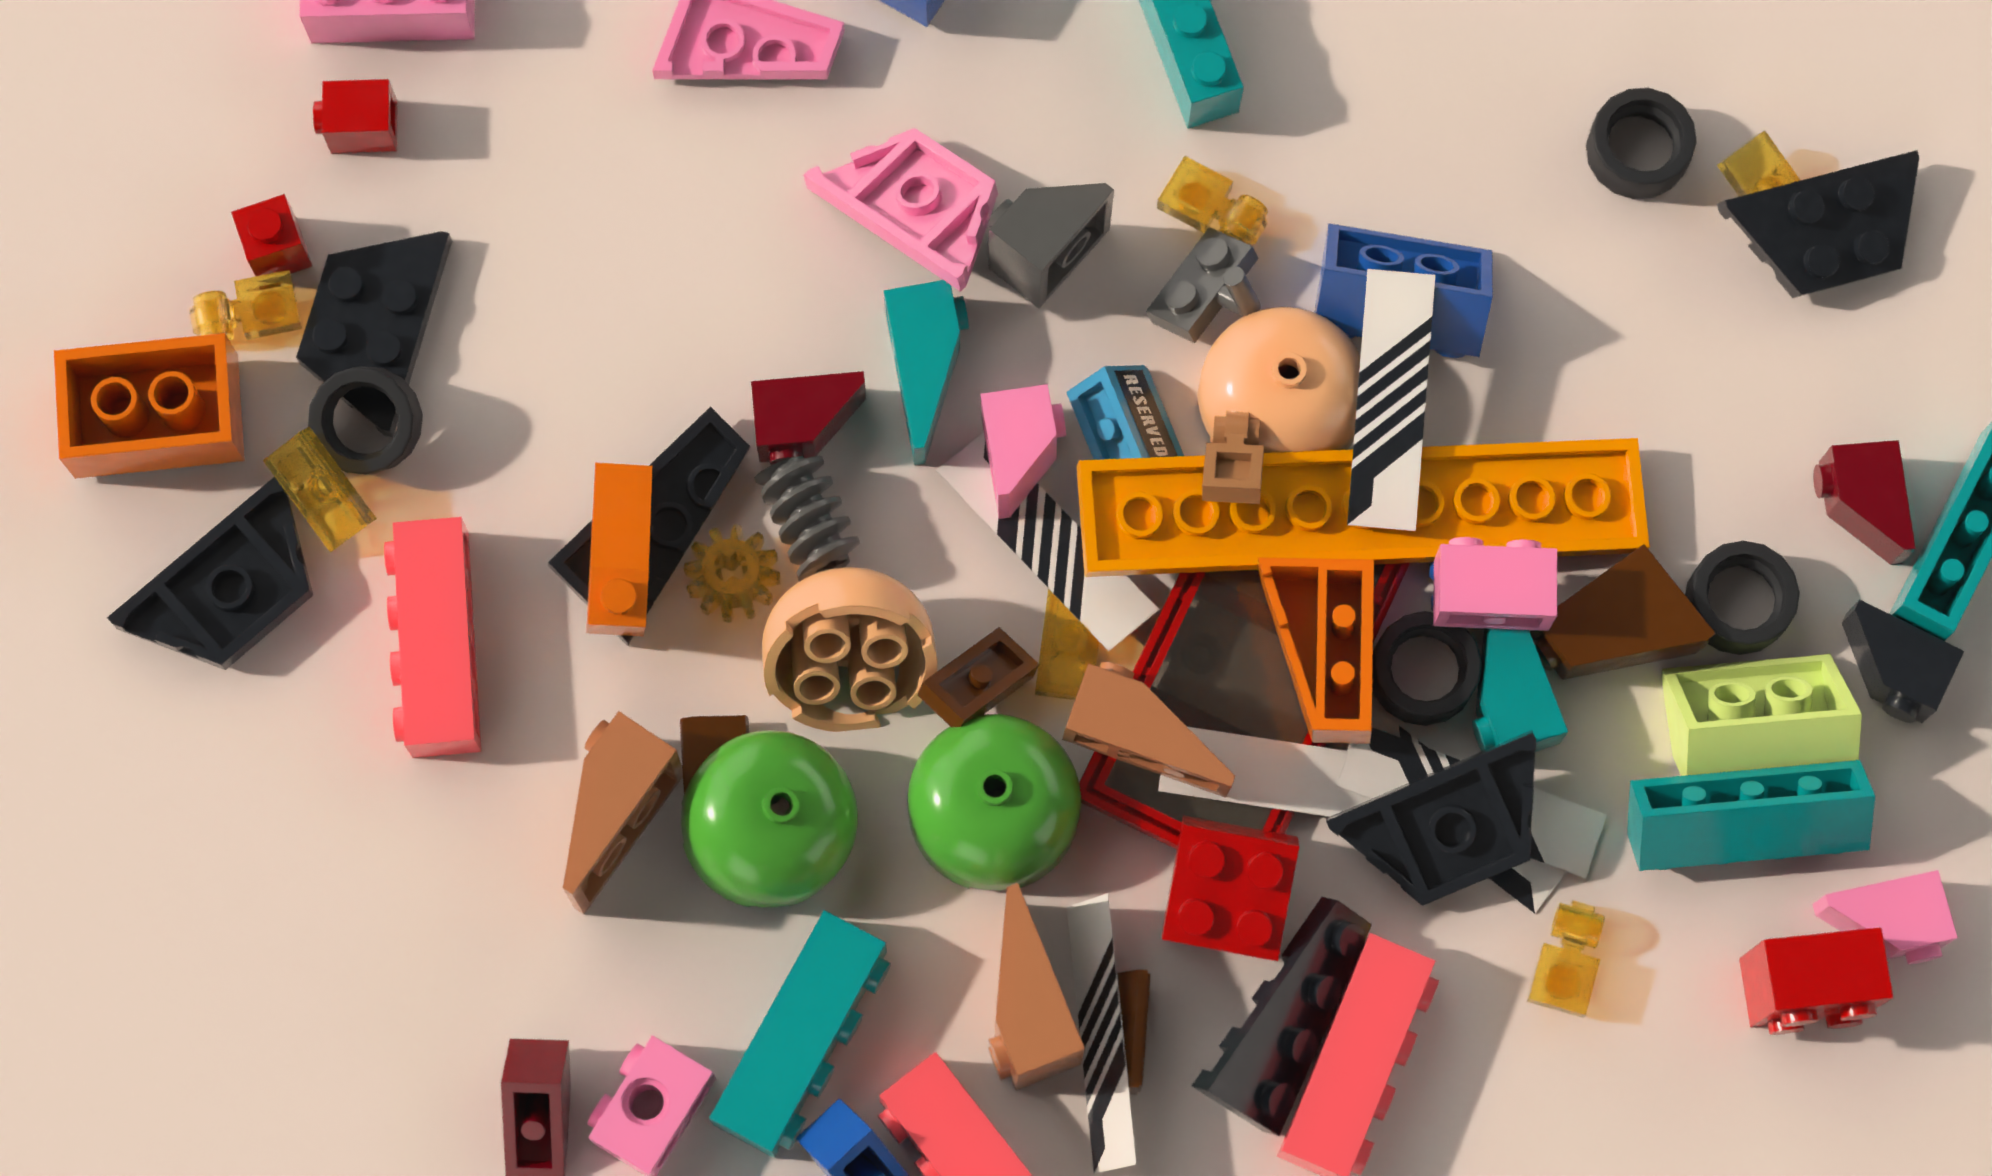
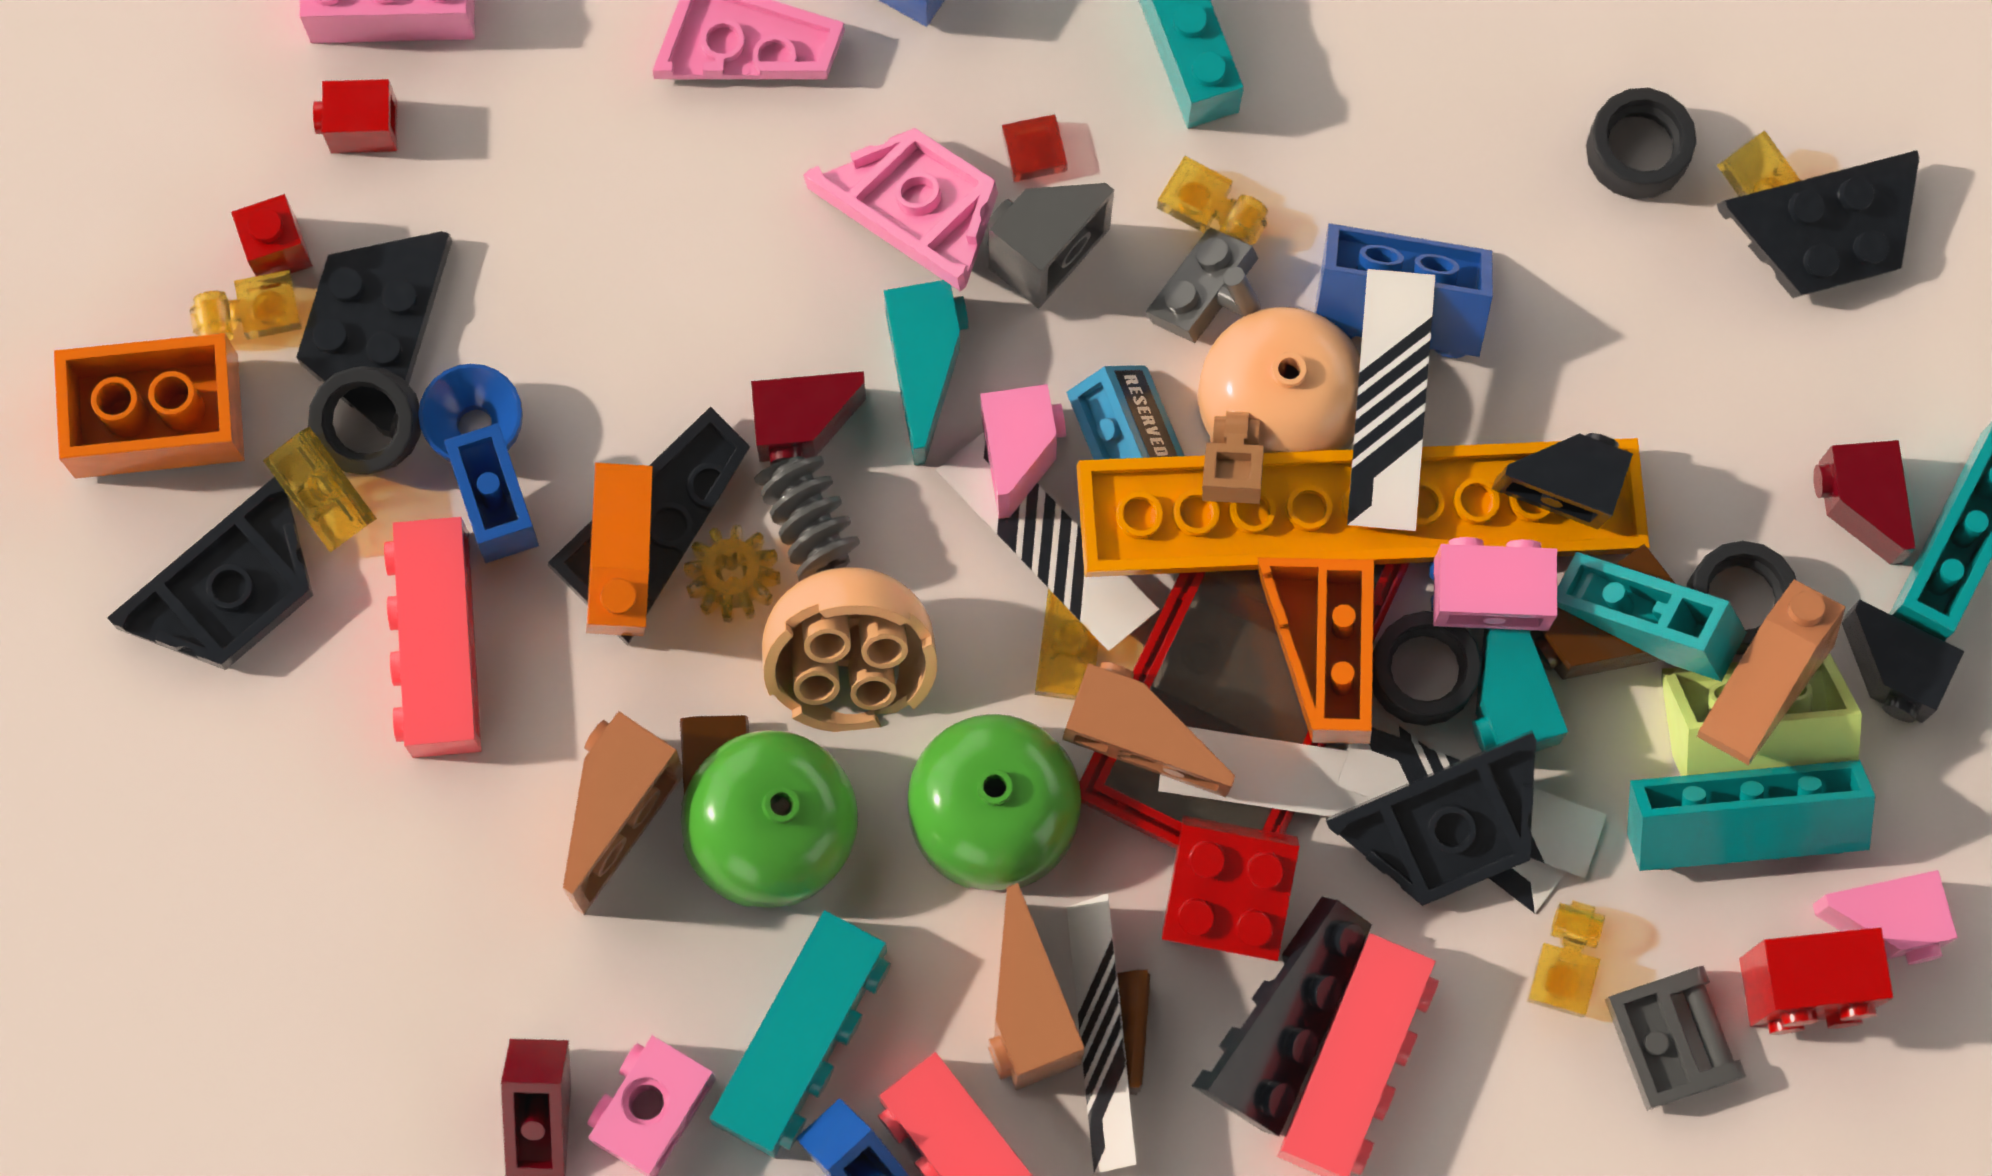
(464, 390): none -> blue piece
(491, 493): none -> blue slope
(978, 679): reddish brown plate -> none
(1034, 148): none -> clear red tile
(1571, 478): none -> black slope
(1653, 615): none -> teal slope
(1658, 1044): none -> dark grey plate
(1773, 671): none -> nougat slope

